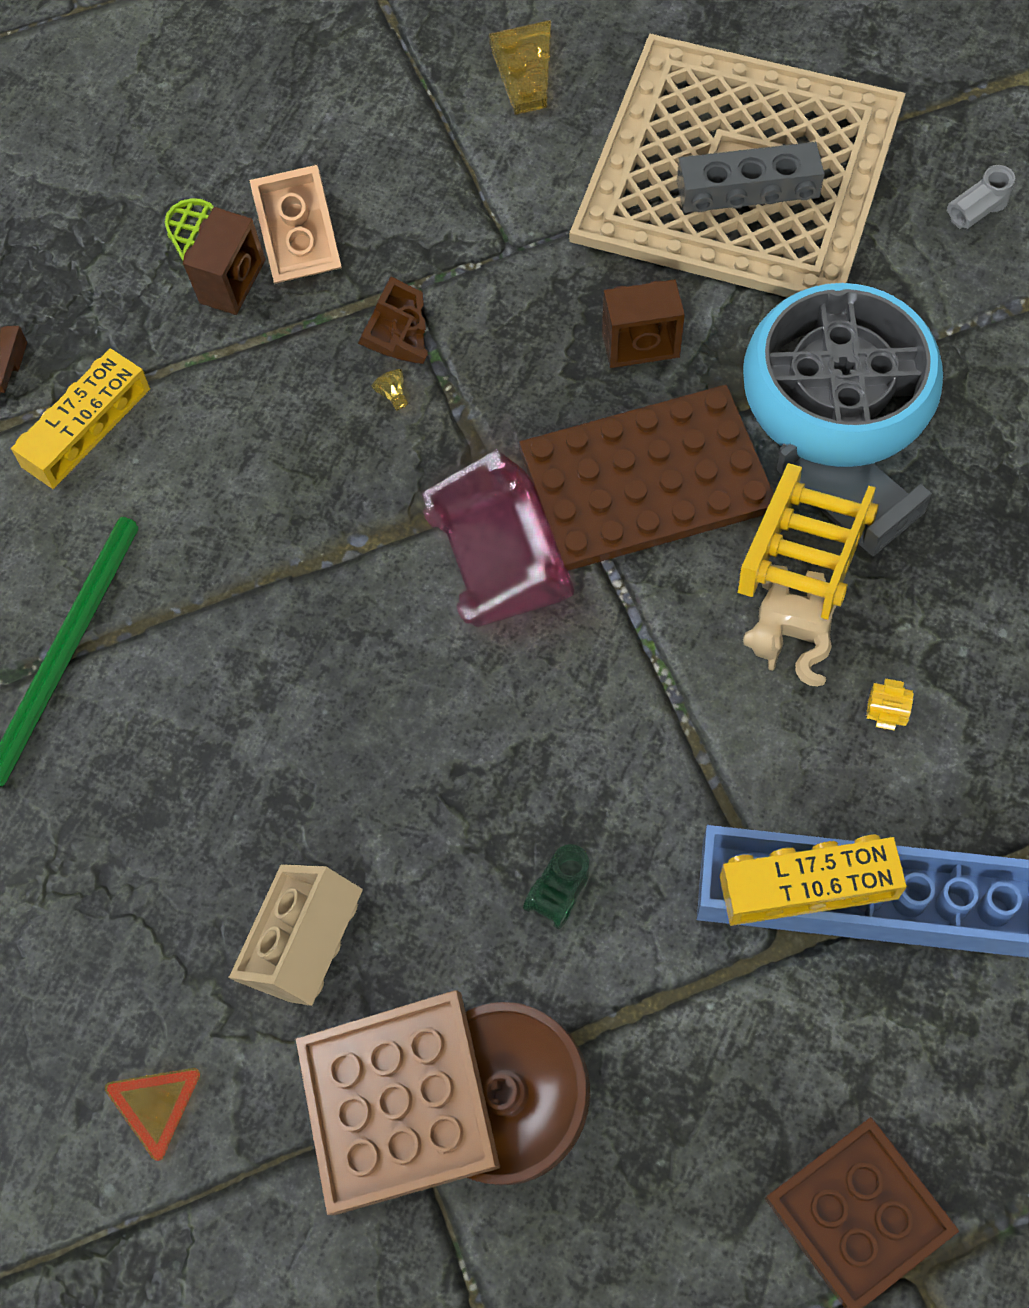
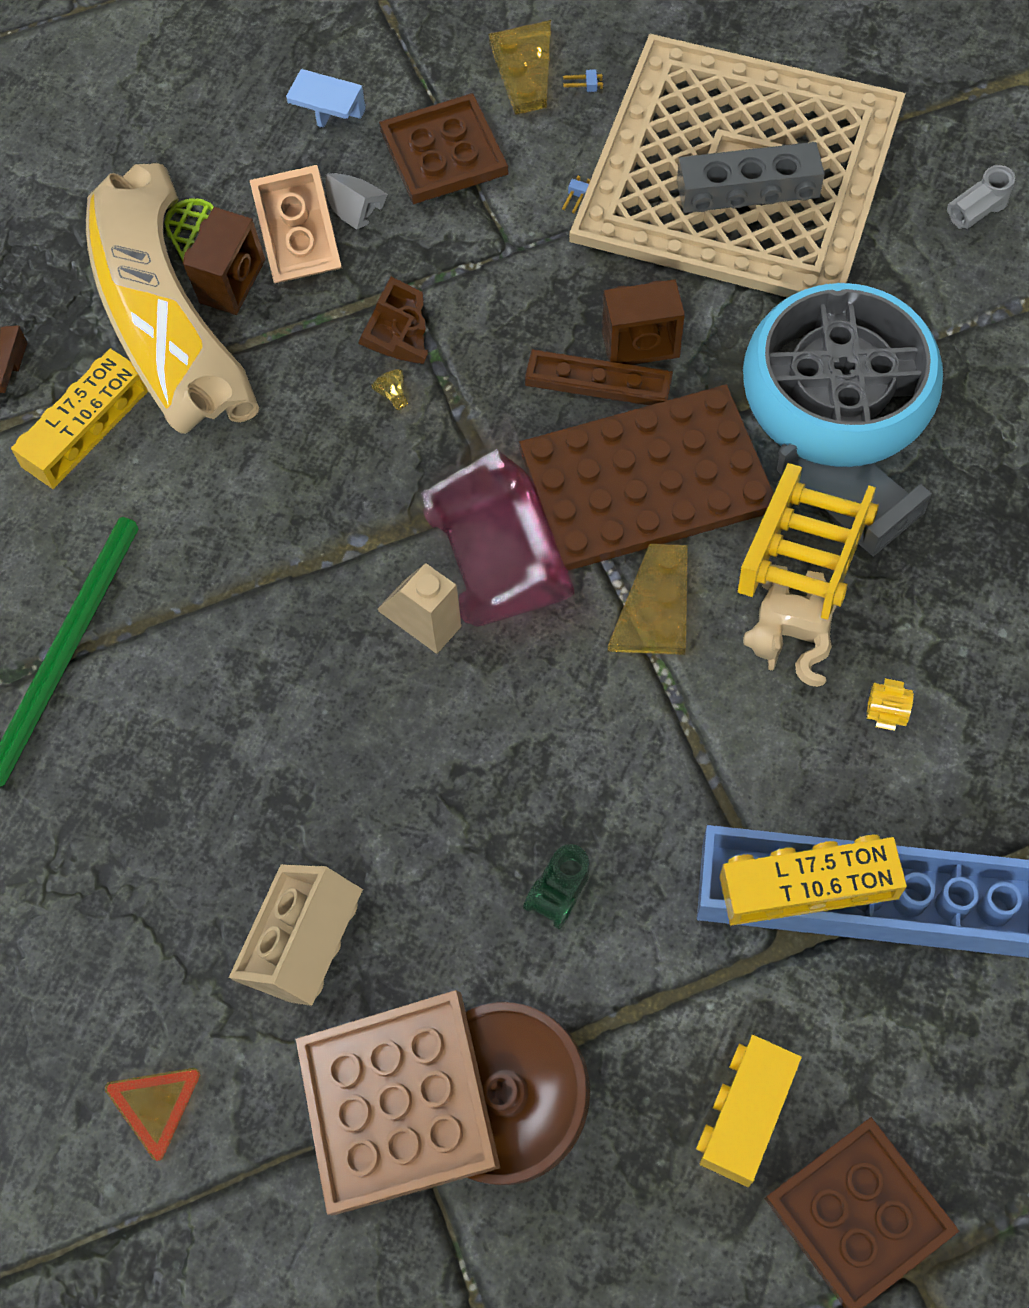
(150, 312): none -> tan panel
(326, 96): none -> light blue panel
(353, 198): none -> light grey brick
(425, 607): none -> tan slope
(443, 148): none -> reddish brown plate
(578, 189): none -> piece
(591, 81): none -> piece
(598, 378): none -> reddish brown tile
(656, 605): none -> clear yellow wing
(748, 1110): none -> yellow brick

